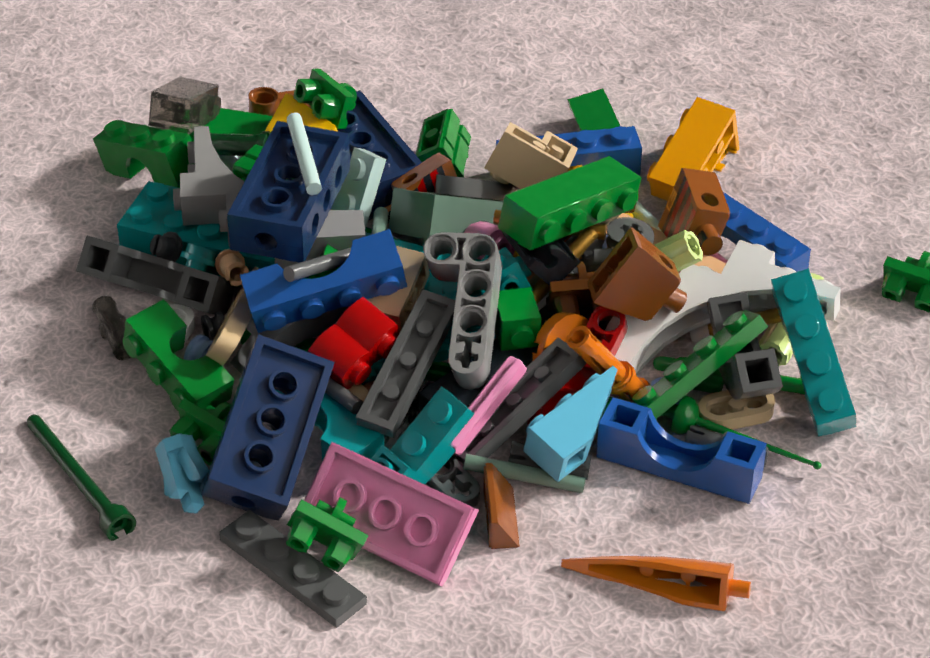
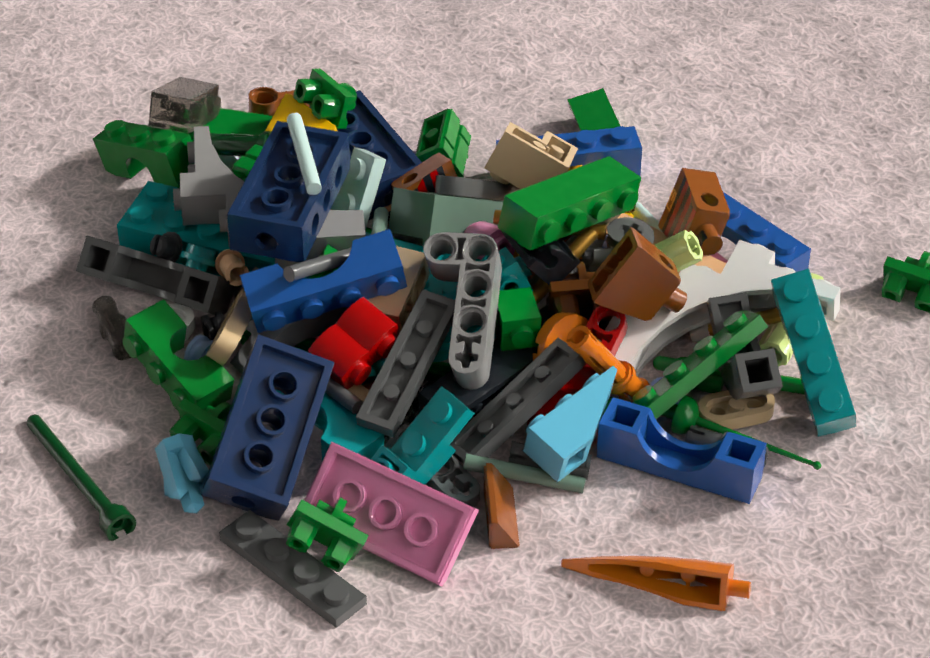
(489, 401): bright pink axle -> none
(700, 143): light orange wedge -> none

